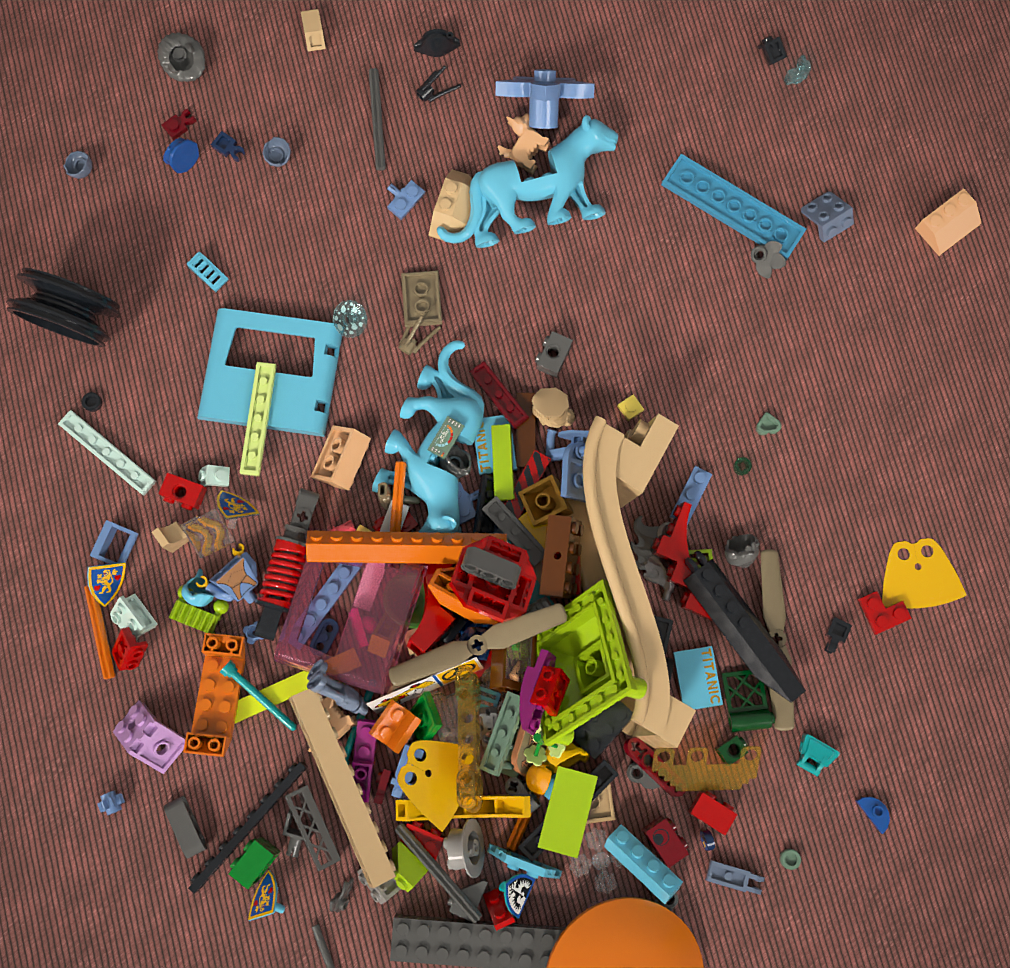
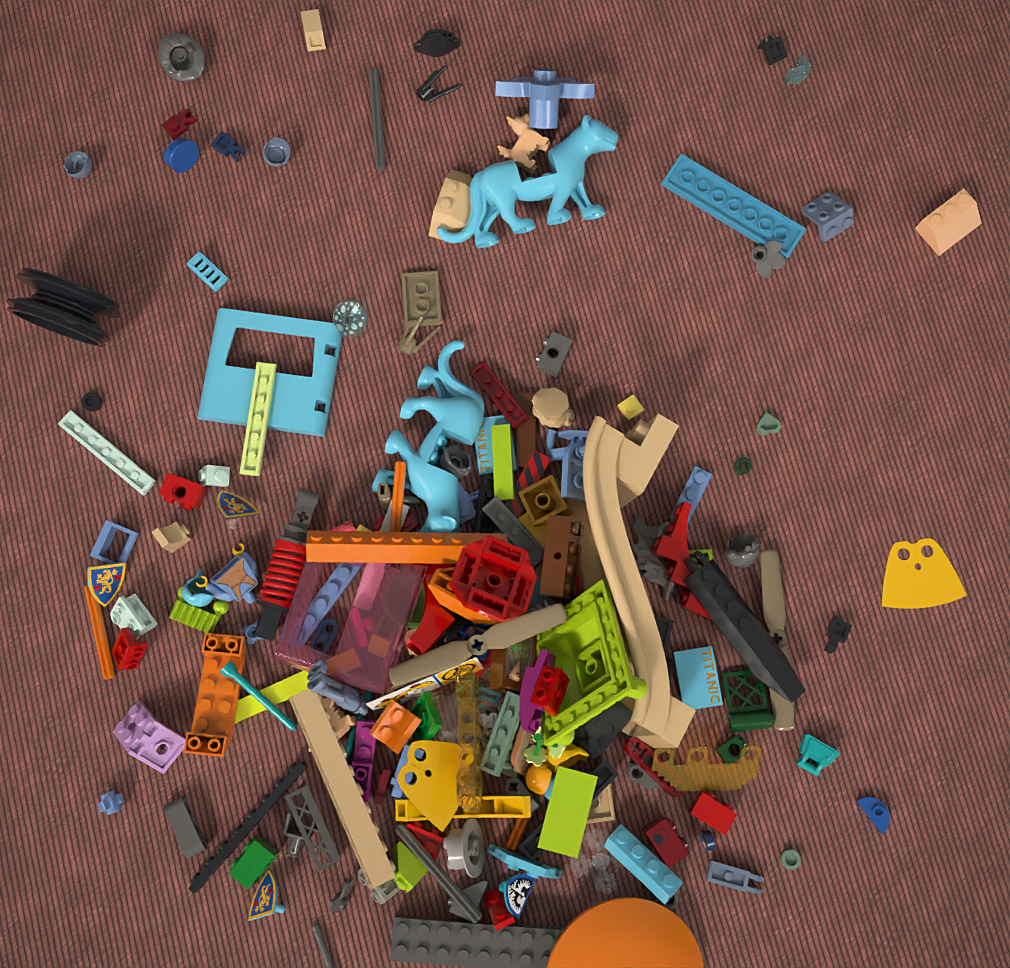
(207, 533): clear slope -> none
(341, 457): light nougat slope -> none
(404, 199): medium blue plate -> none
(446, 438): sand green tile -> none
(491, 567): dark grey beam -> none
(881, 617): red plate -> none

